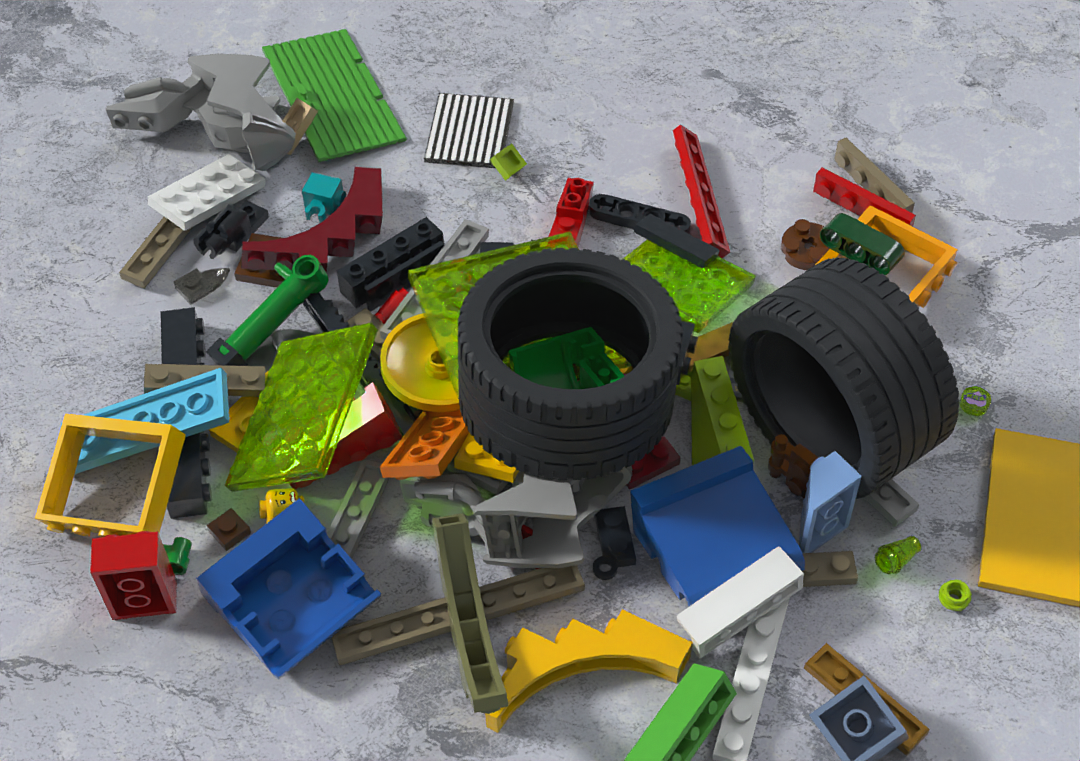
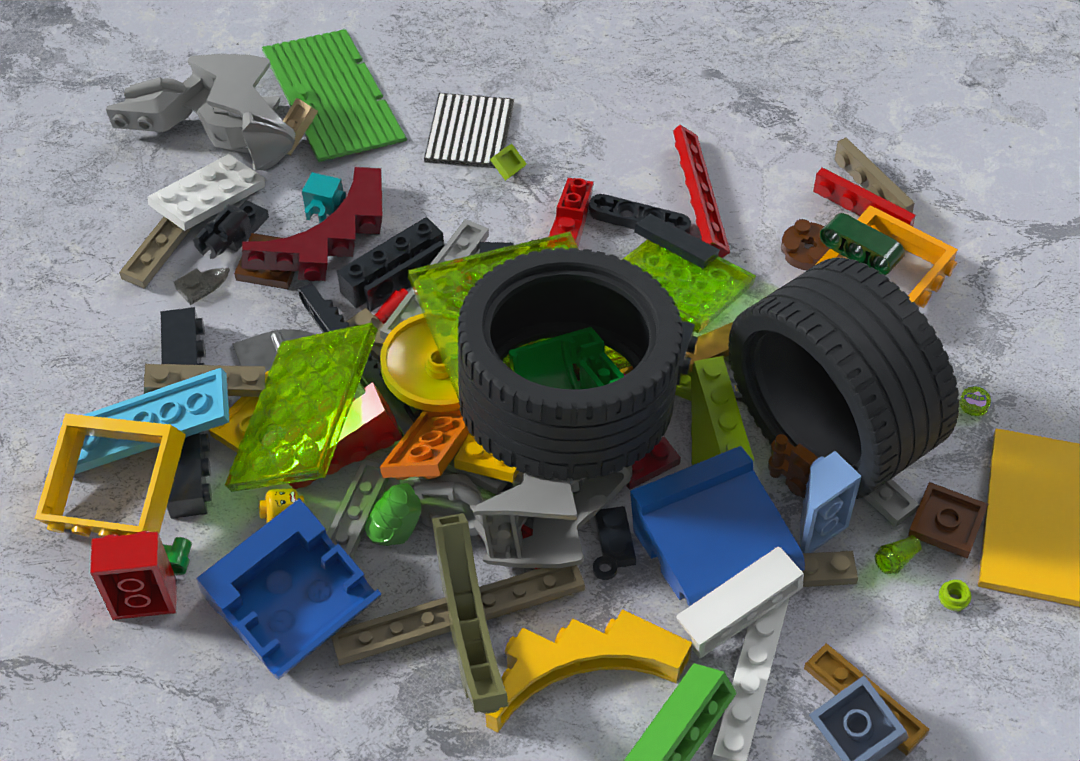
(228, 529): reddish brown plate -> none
(304, 278): green piece -> none
(394, 516): none -> bright green piece
(948, 520): none -> reddish brown plate

